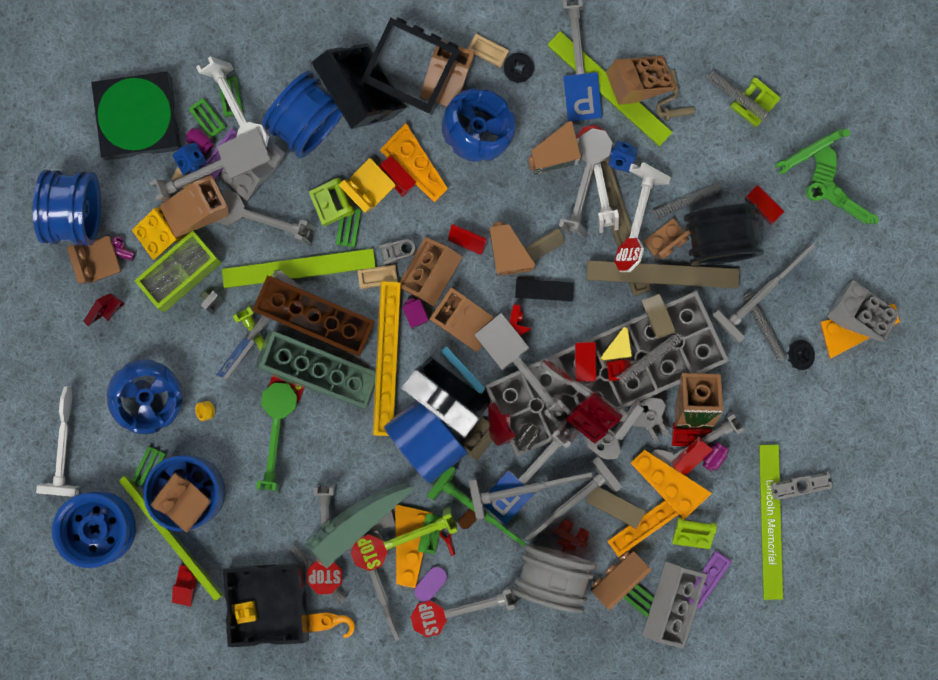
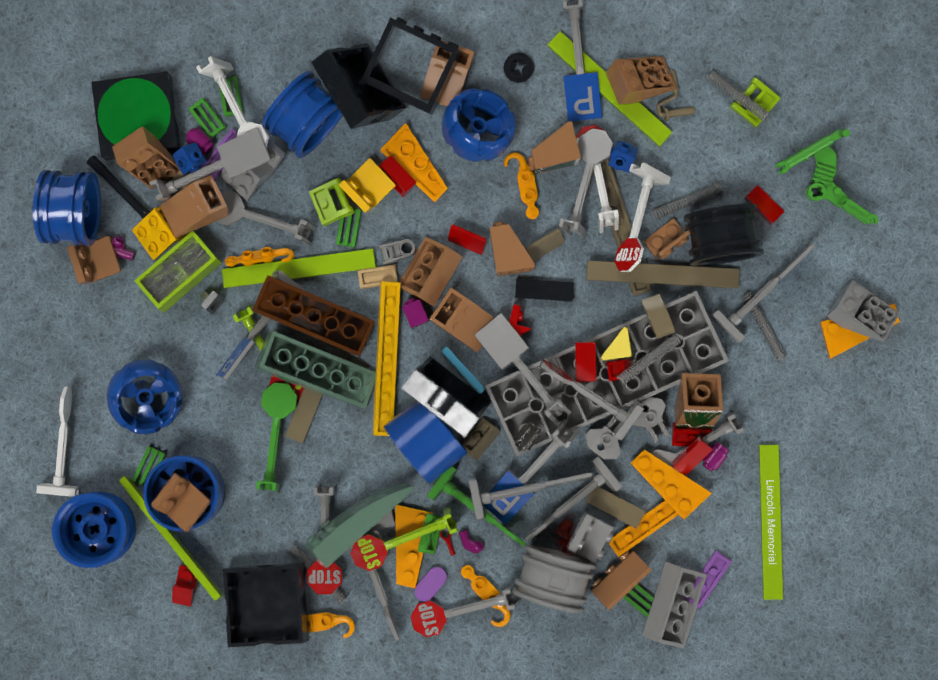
(102, 170): none -> black piece
(105, 307): dark red slope -> none
(145, 157): none -> medium nougat slope
(204, 410): yellow tile -> none
(245, 612): yellow tile -> none
(264, 255): none -> light orange piece
(303, 415): none -> dark tan tile
(467, 519): reddish brown piece -> none
(470, 545): none -> magenta arm
(485, 590): none -> light orange piece
(488, 50): tan tile -> none
(499, 426): dark red slope -> none
(526, 184): none -> light orange piece
(590, 537): none -> light grey bracket
(594, 417): dark red slope -> none
(694, 534): lime plate -> none
(789, 488): light grey piece -> none
(807, 354): black gear -> none

